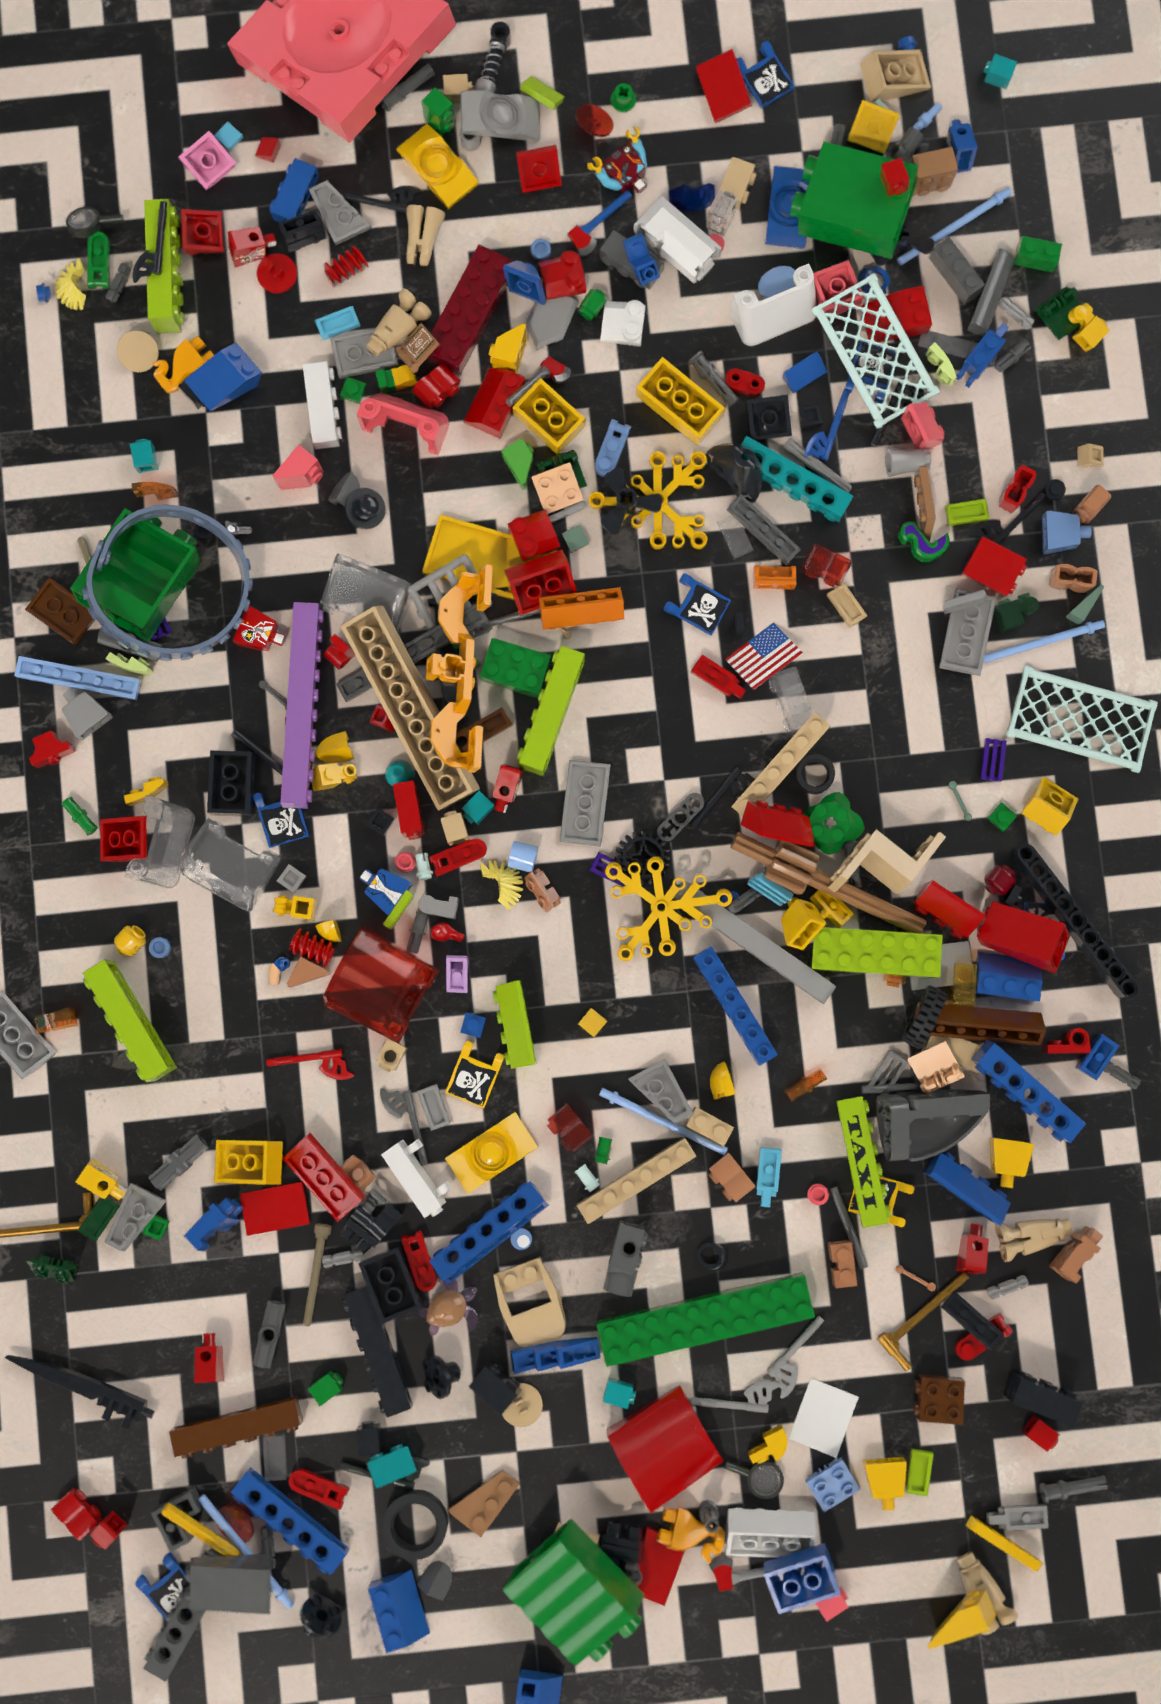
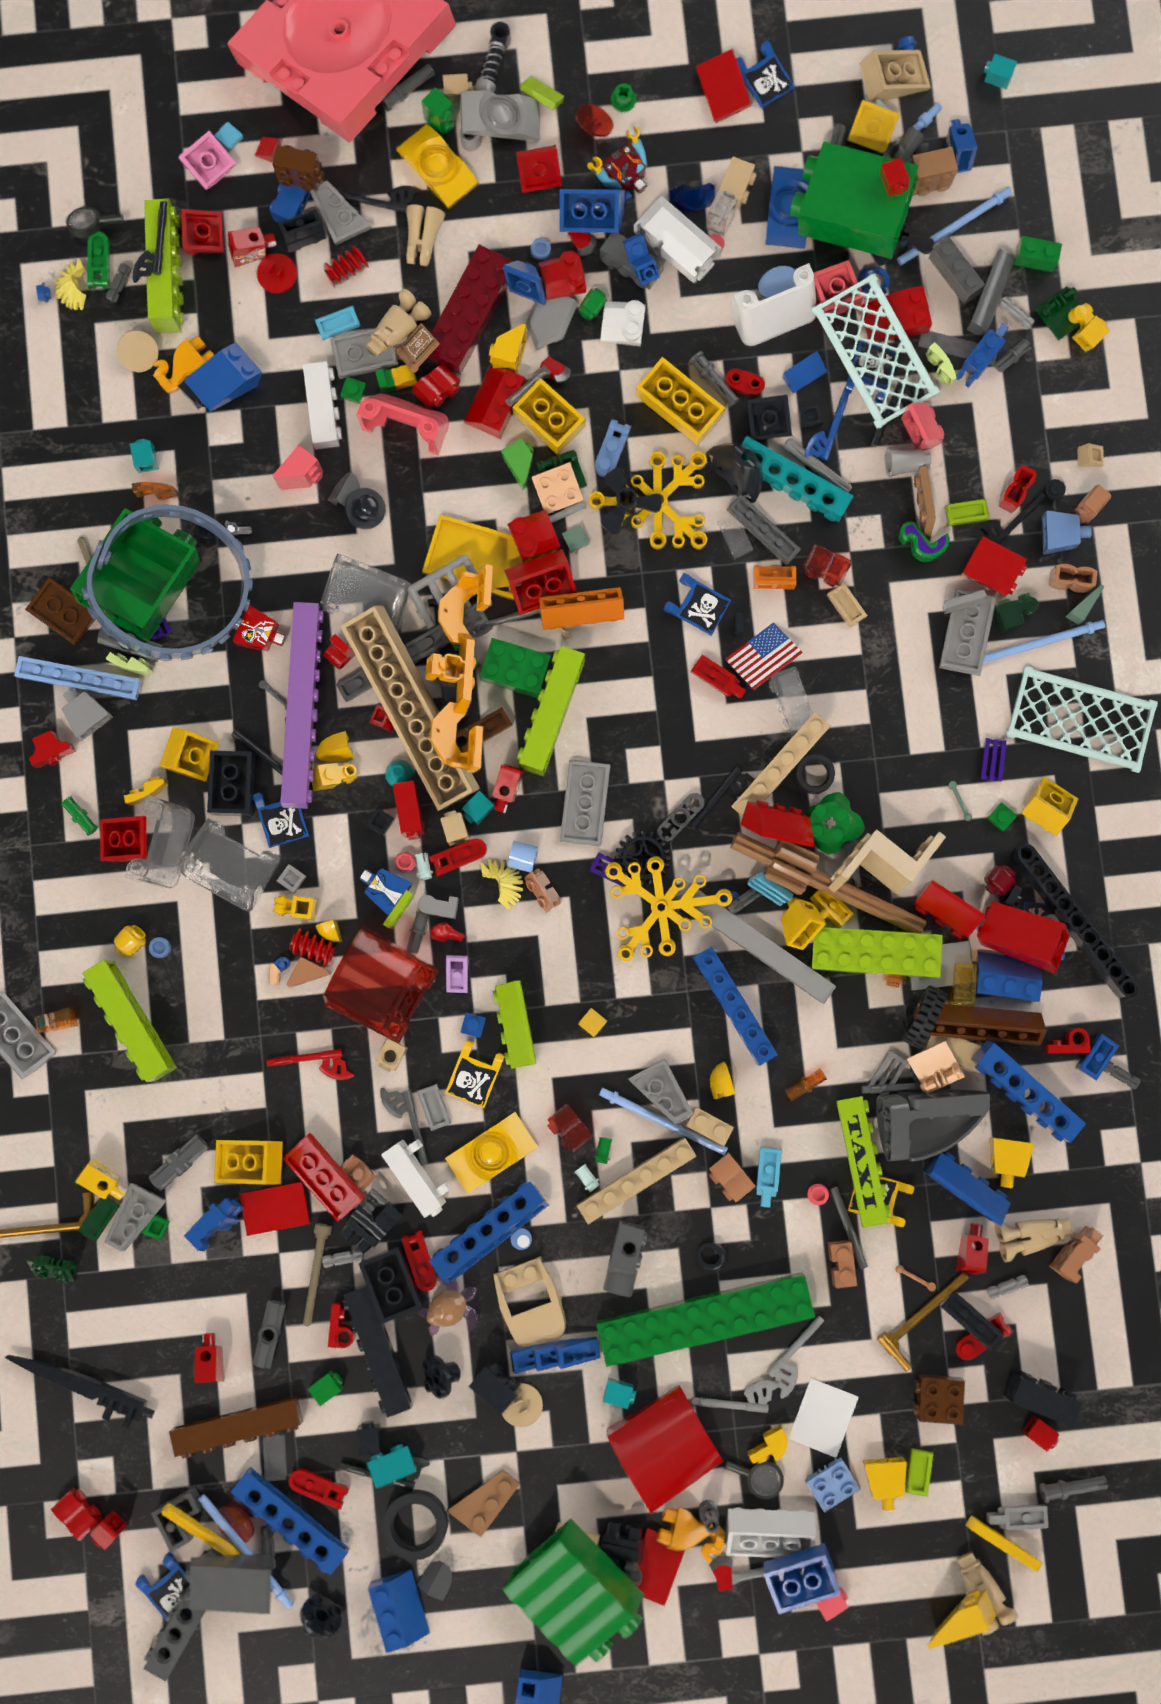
(188, 754): none -> yellow slope
(298, 168): none -> reddish brown brick
(338, 1315): none -> red plate
(591, 210): none -> blue slope

